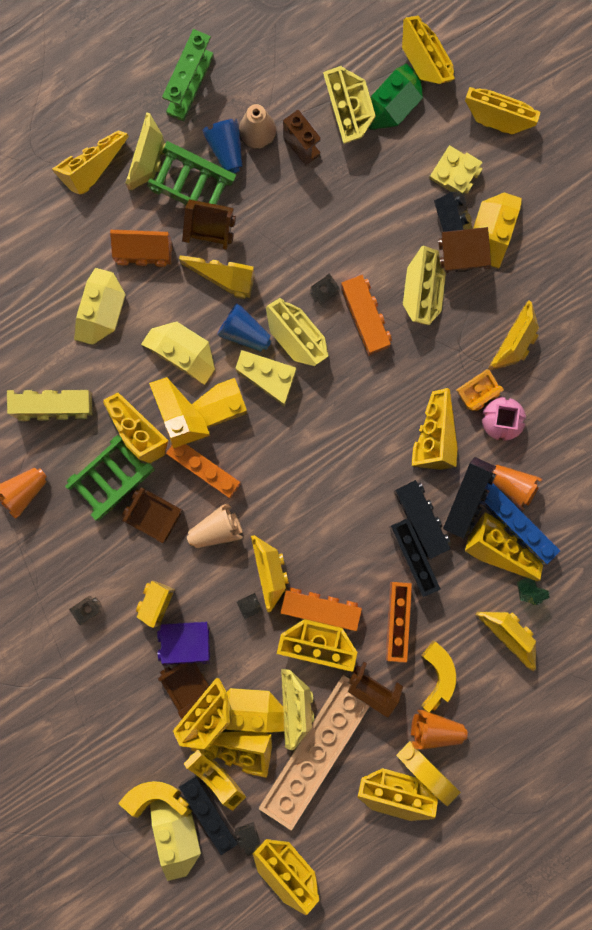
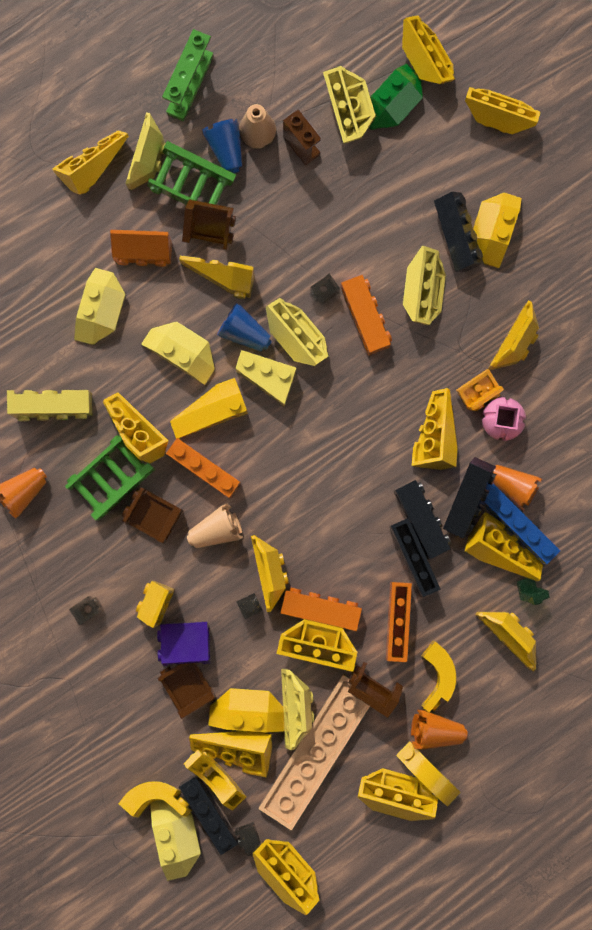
(179, 416): yellow wedge -> none
(205, 719): yellow wedge -> none
(456, 171): light yellow plate -> none
(465, 249): reddish brown panel -> none

